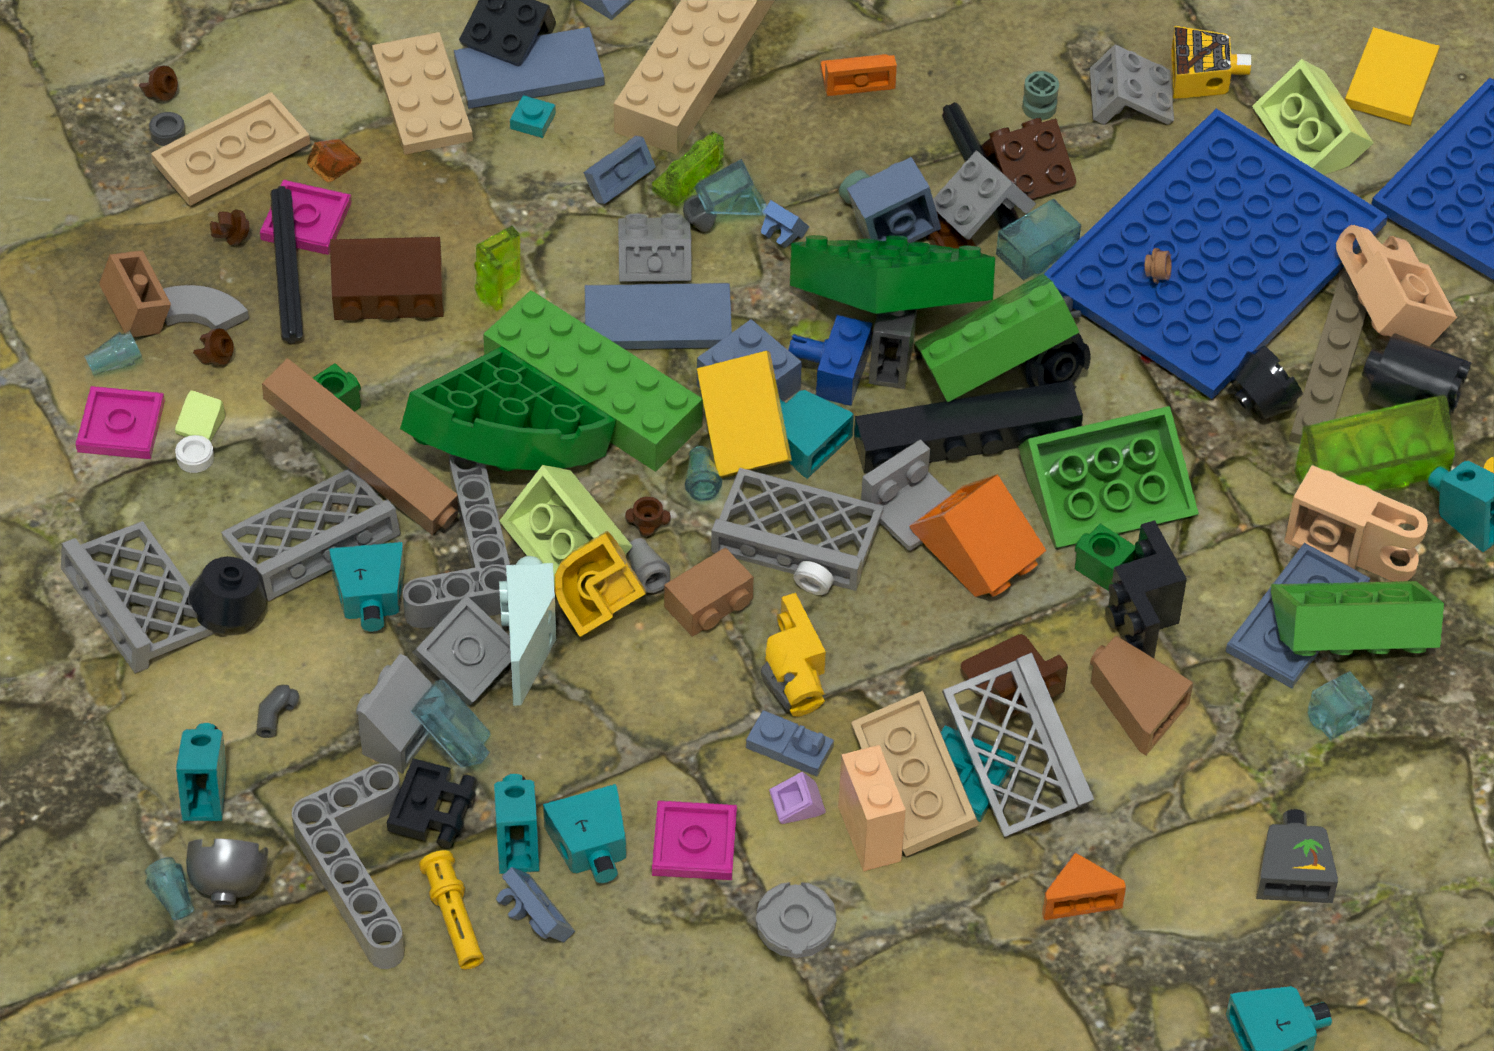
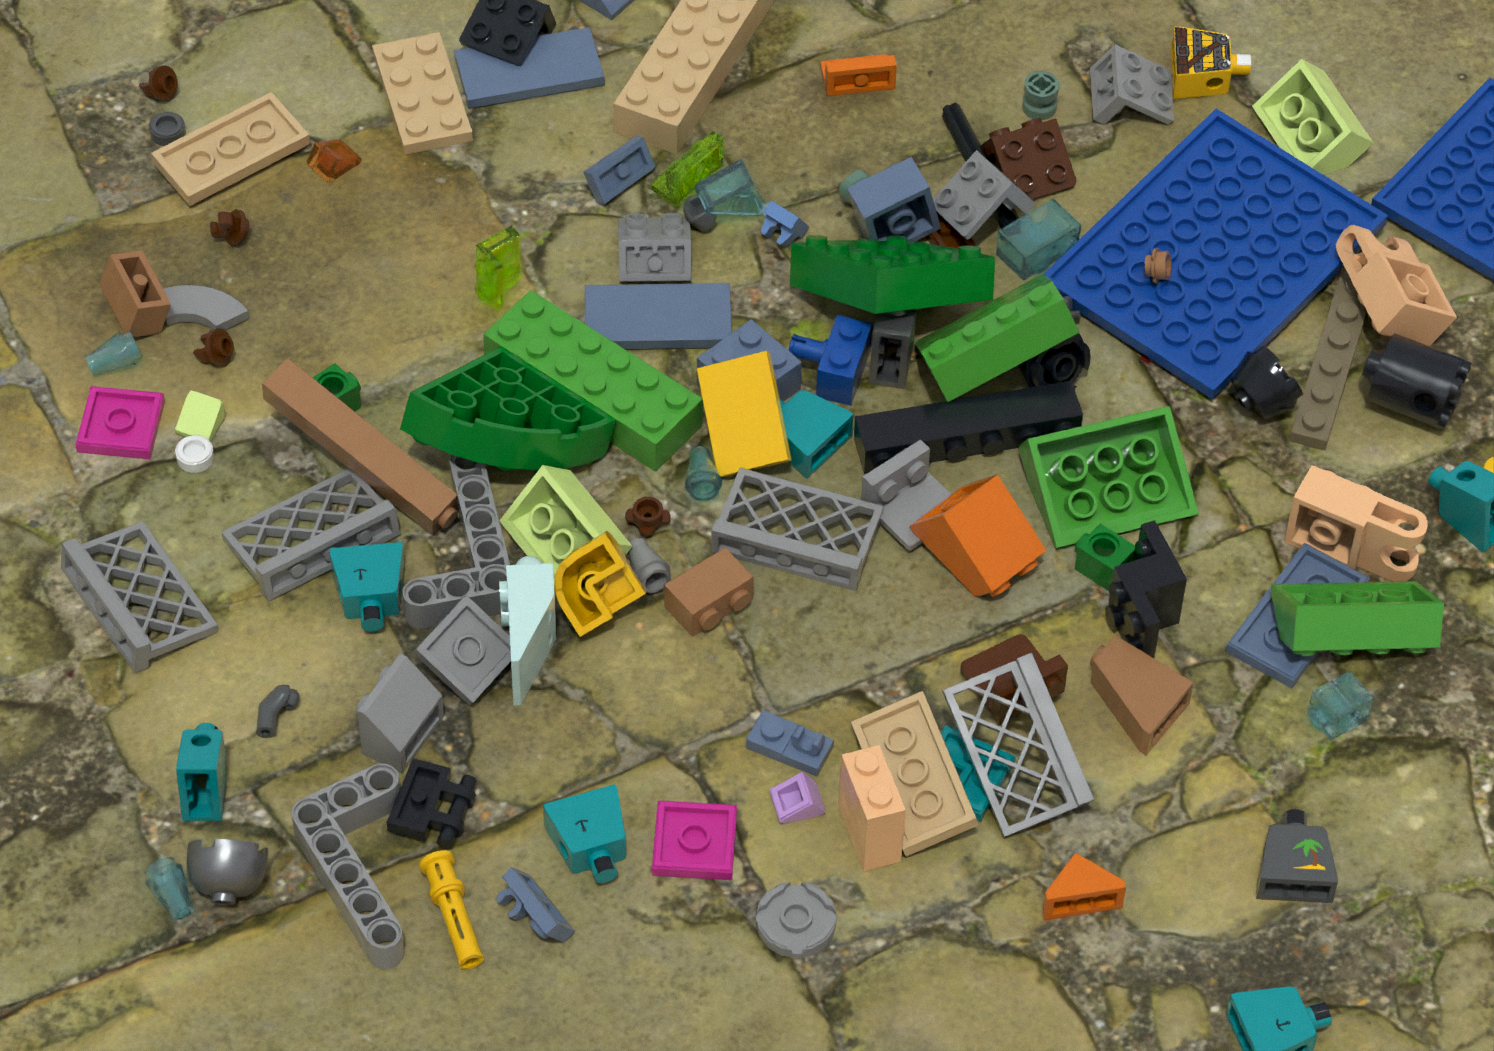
(227, 595): black cone -> none
(286, 265): black axle -> none
(316, 216): dark pink tile -> none
(387, 278): reddish brown slope -> none
(452, 724): clear light blue panel -> none
(516, 806): teal torso -> none
(532, 116): teal plate -> none
(795, 660): yellow plate -> none
(813, 578): white tile -> none
(1382, 445): clear neon green slope -> none
(1391, 76): yellow tile -> none

